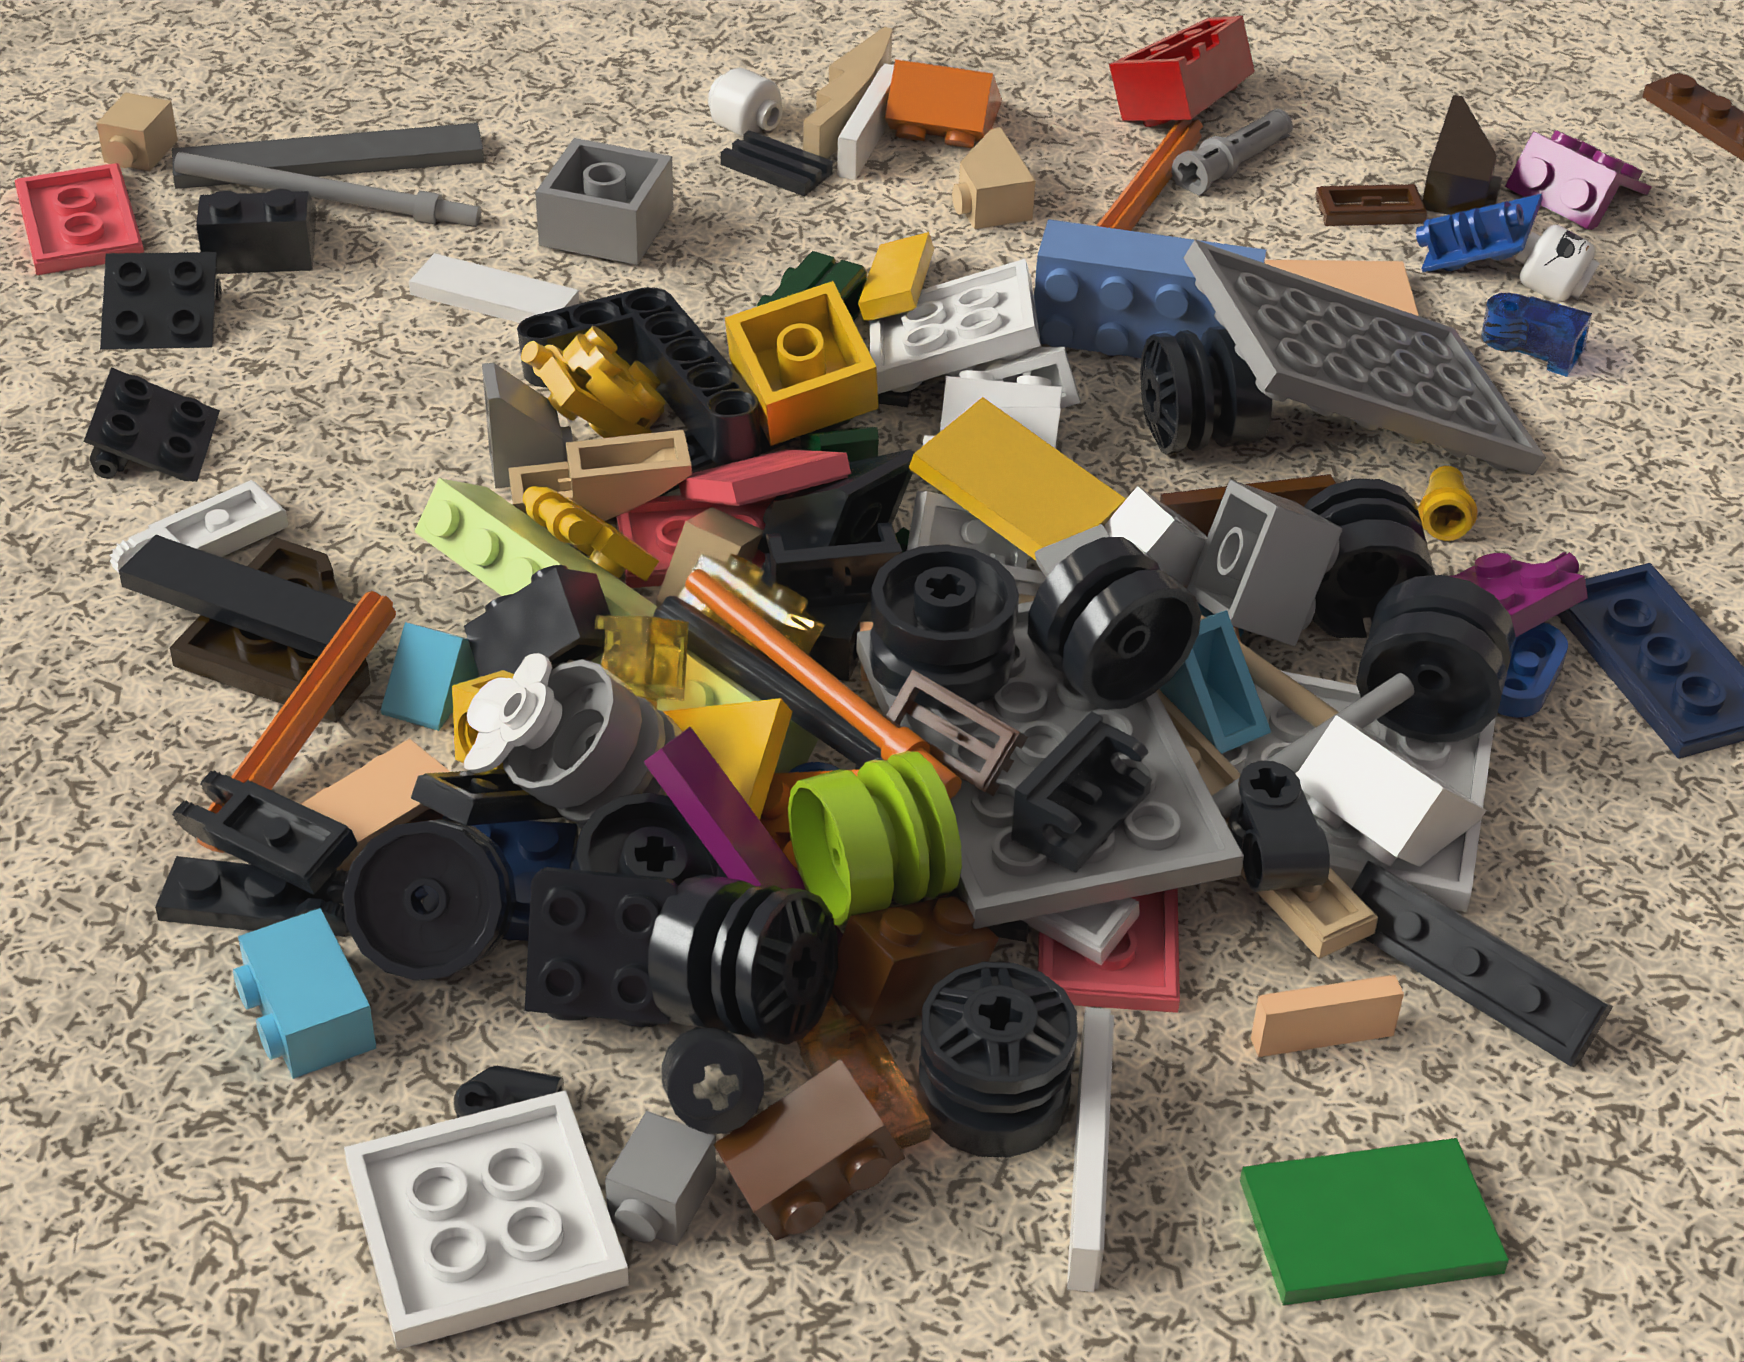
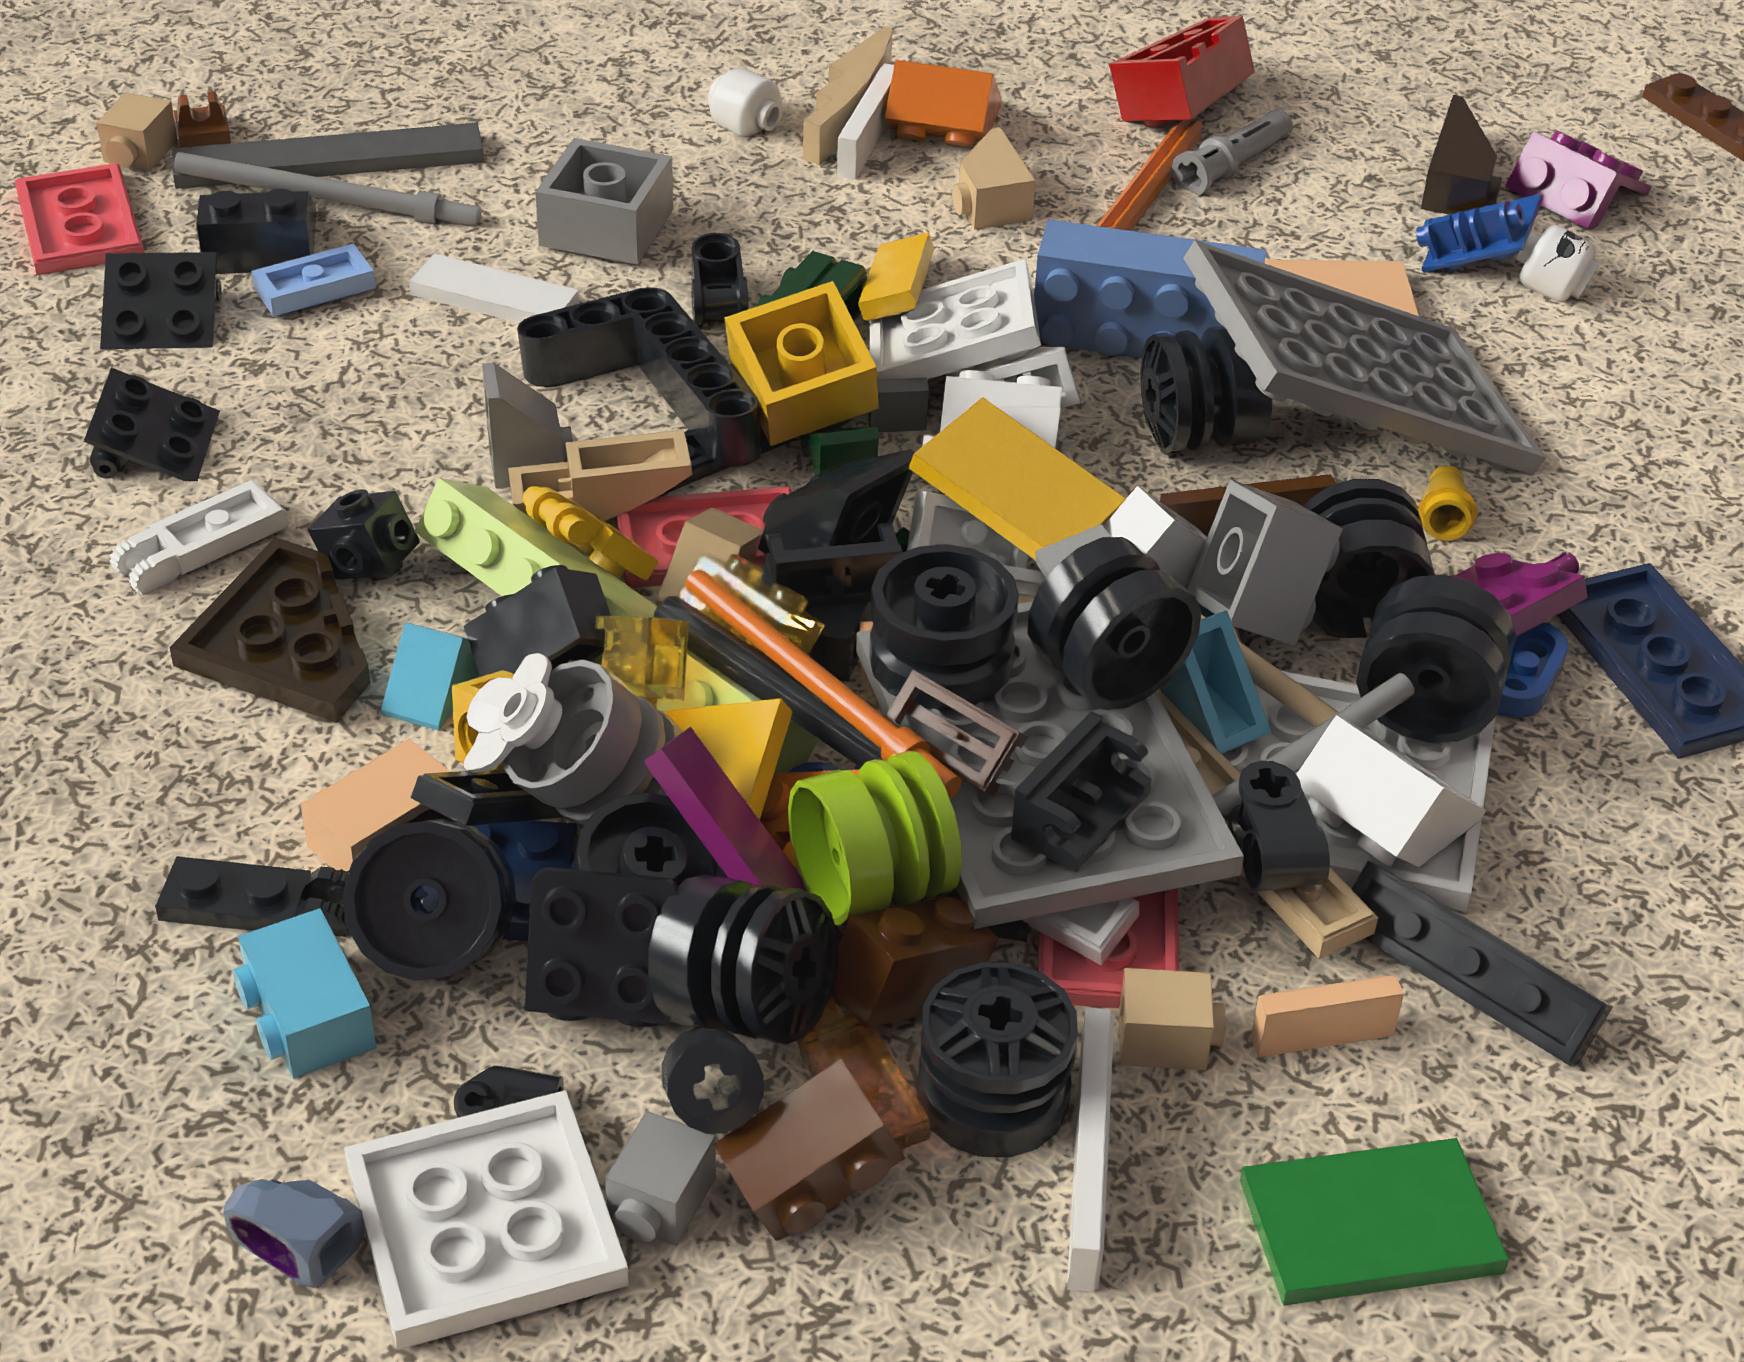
(202, 124): none -> dark orange tile
(235, 594): black tile -> none
(268, 831): black hinge -> none
(295, 1227): none -> sand blue rock
(313, 279): none -> light blue plate
(314, 694): orange axle -> none
(365, 535): none -> black brick
(571, 396): yellow plate -> none
(620, 387): yellow plate -> none
(717, 278): none -> black piece
(765, 476): coral tile -> none
(777, 163): black tile -> none
(901, 405): none -> dark grey tile
(1168, 1019): none -> tan brick
(1371, 209): reddish brown tile -> none
(1536, 329): clear blue leg -> none

